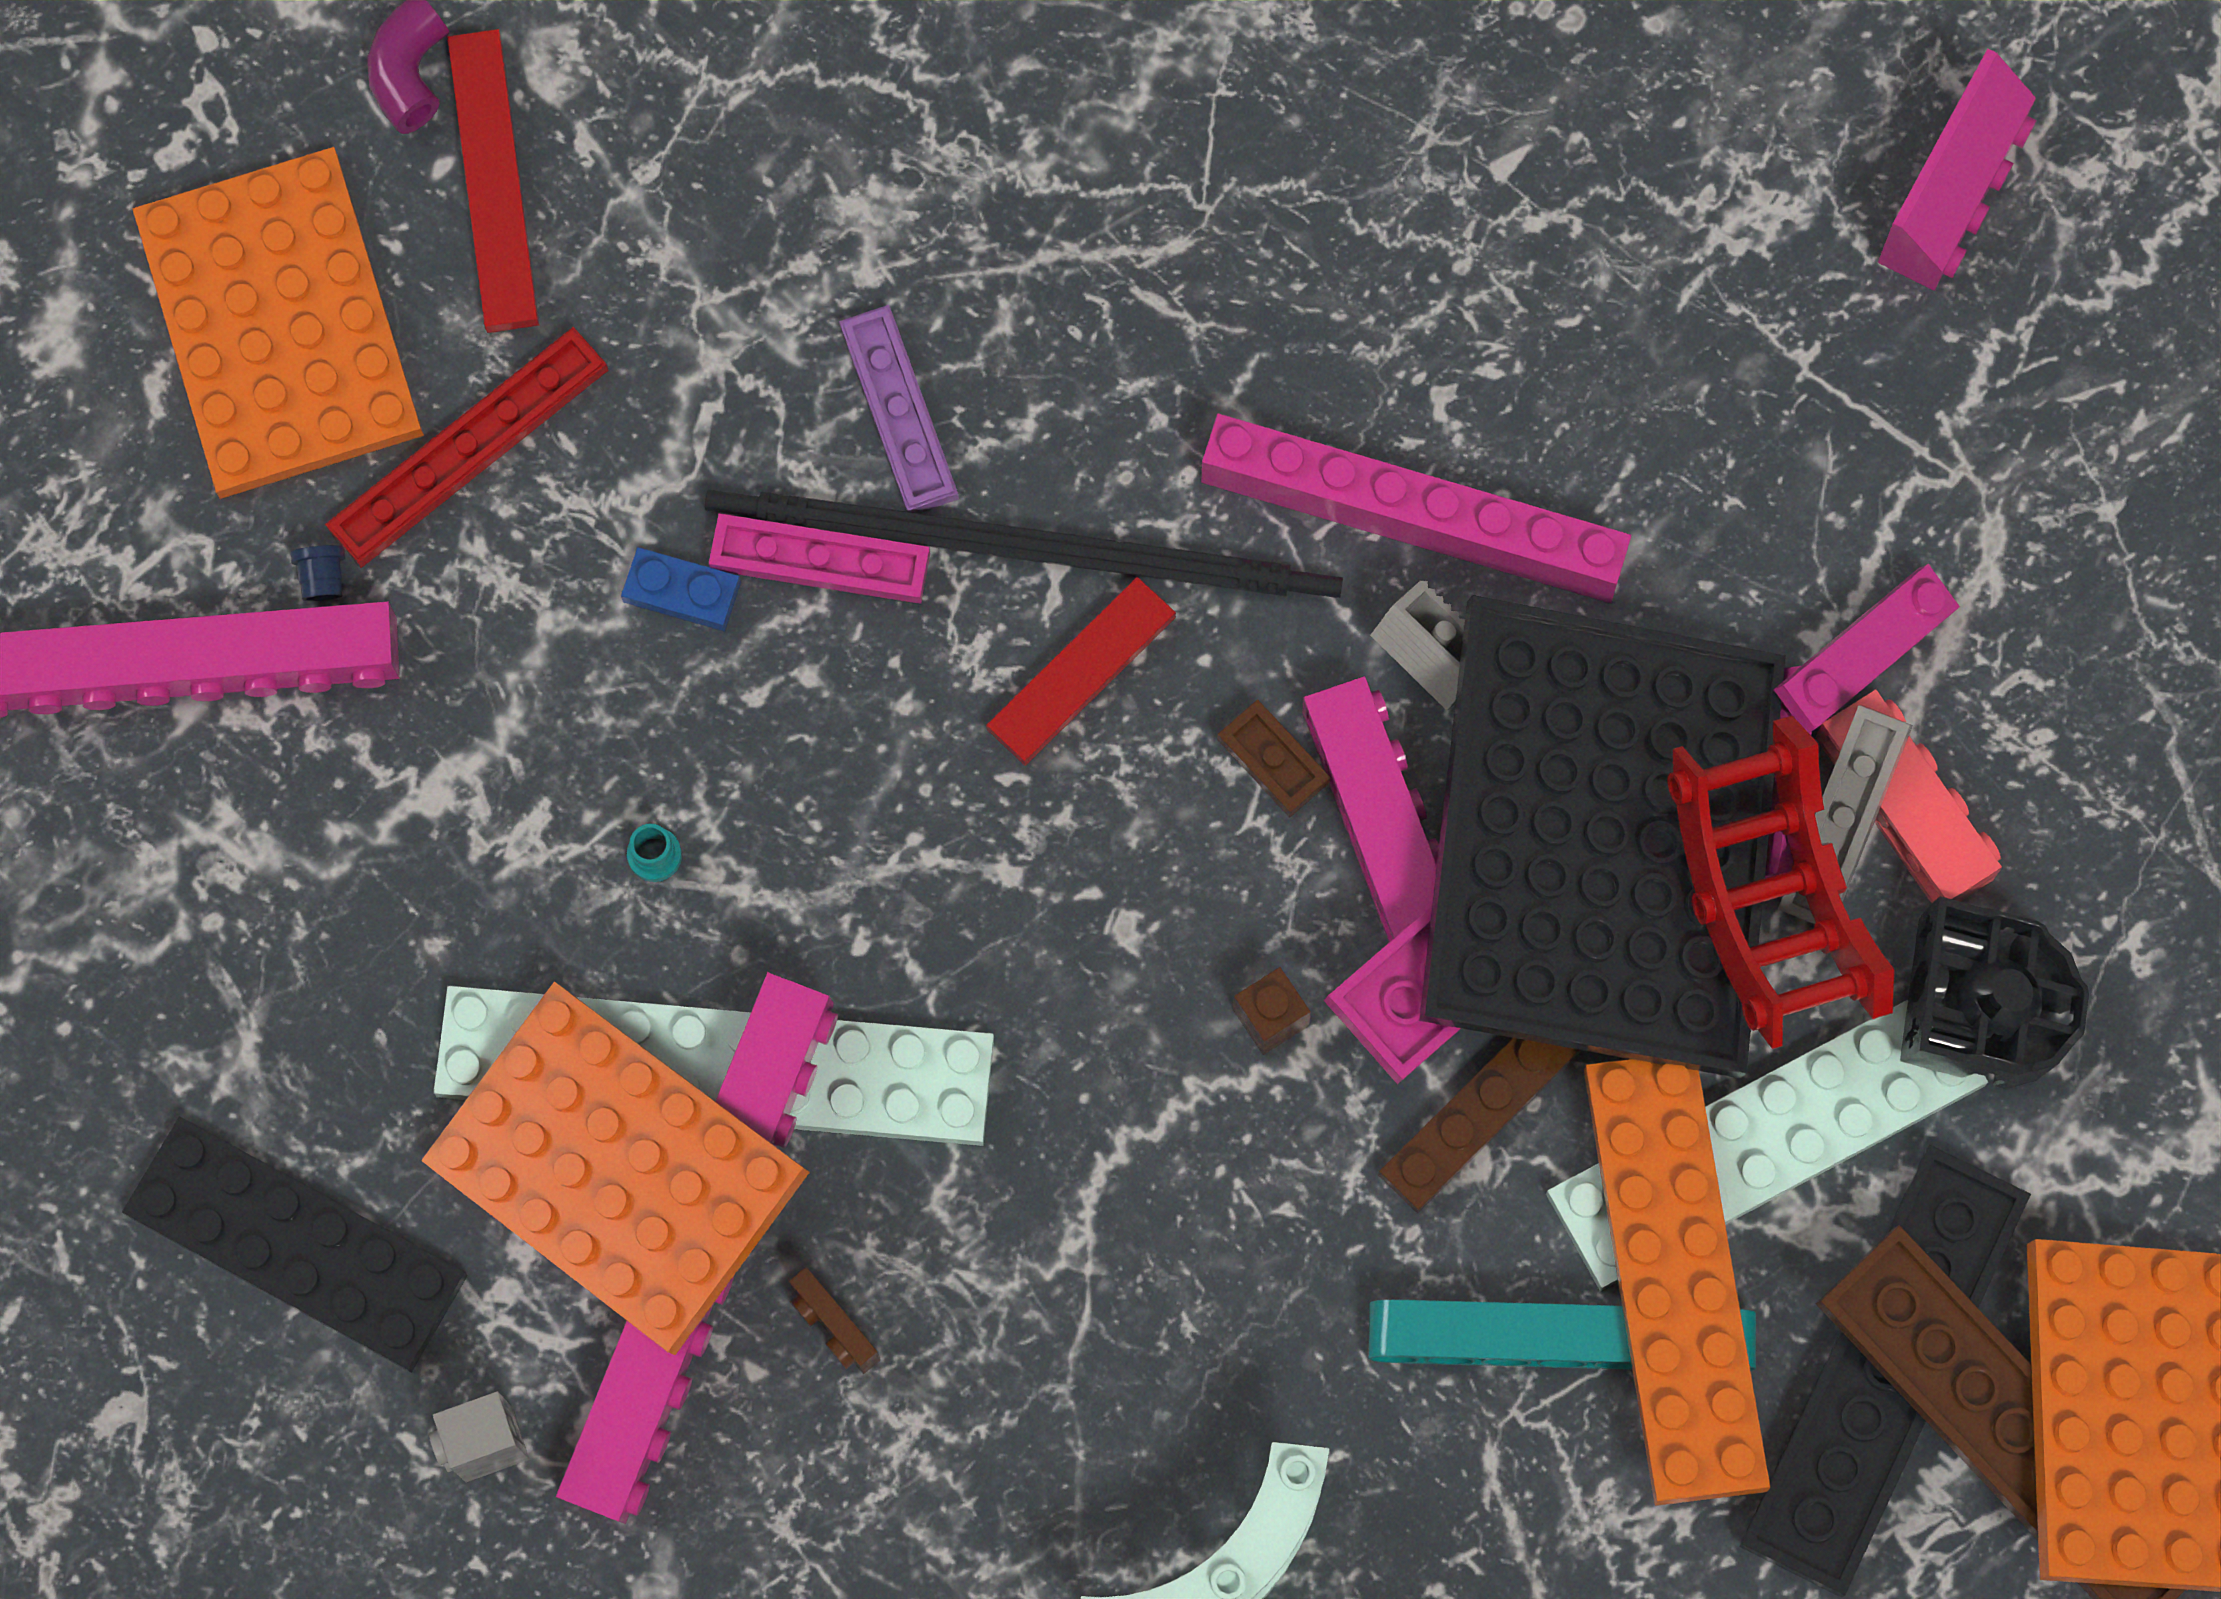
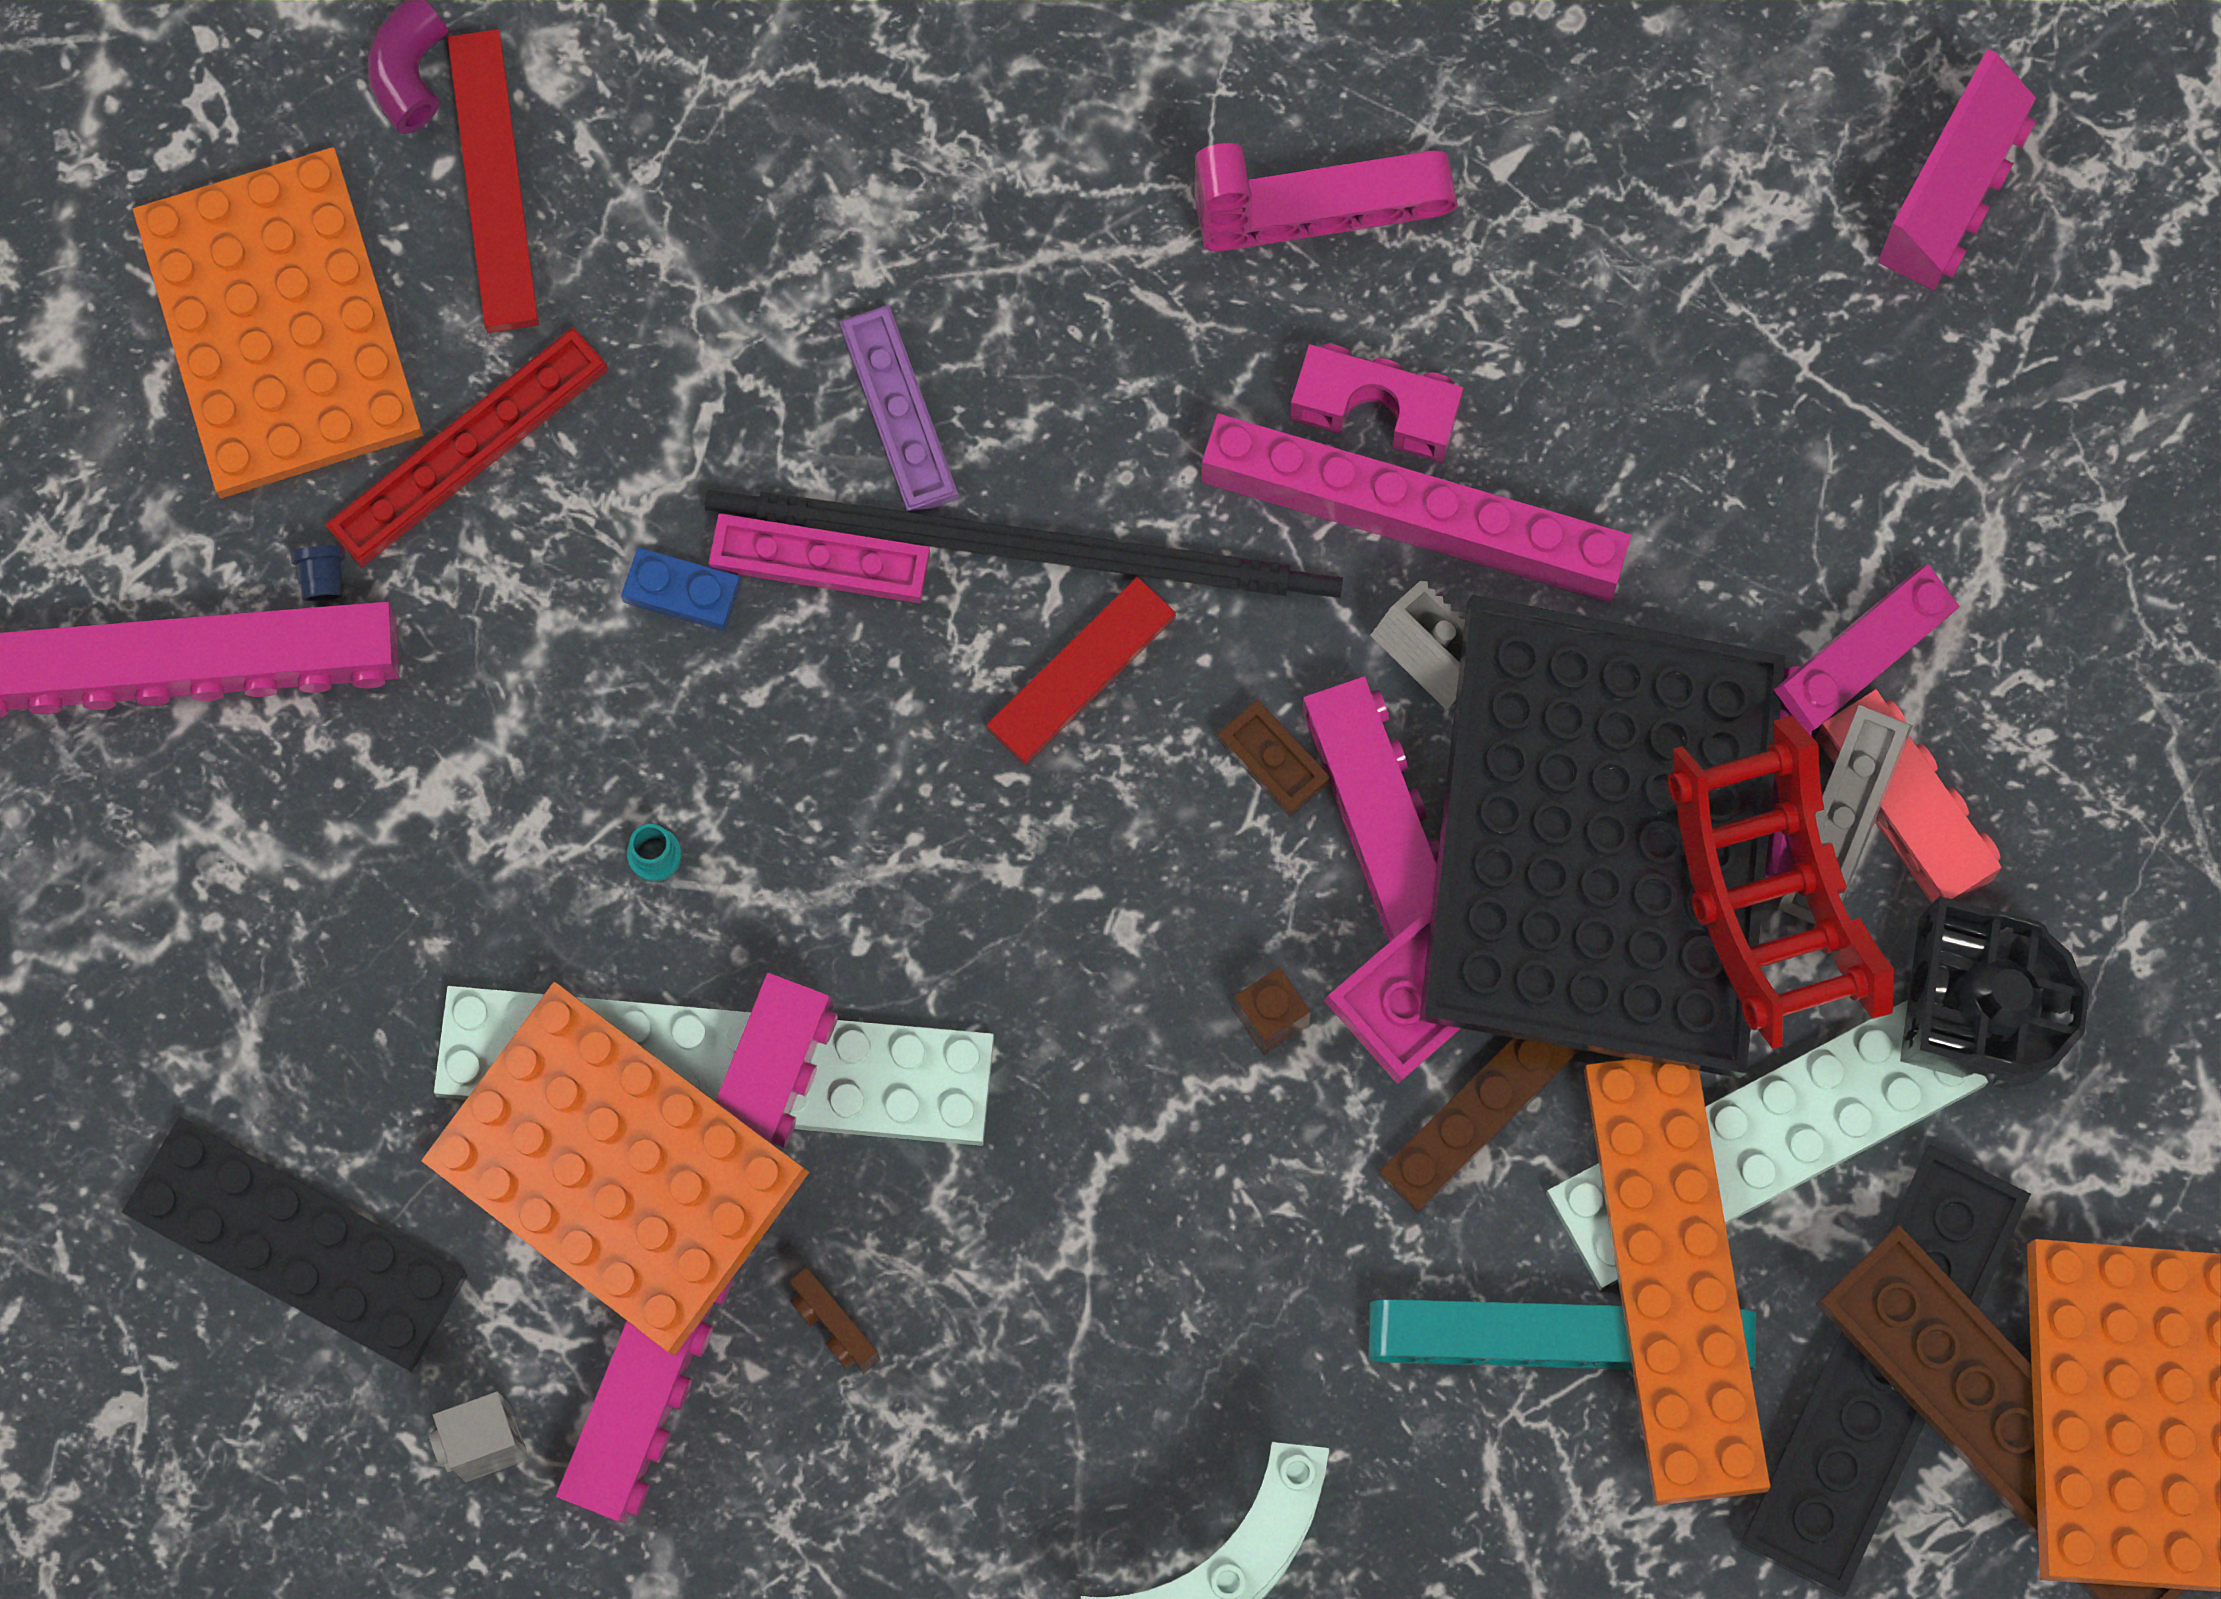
(1315, 201): none -> dark pink beam
(1337, 382): none -> dark pink arch

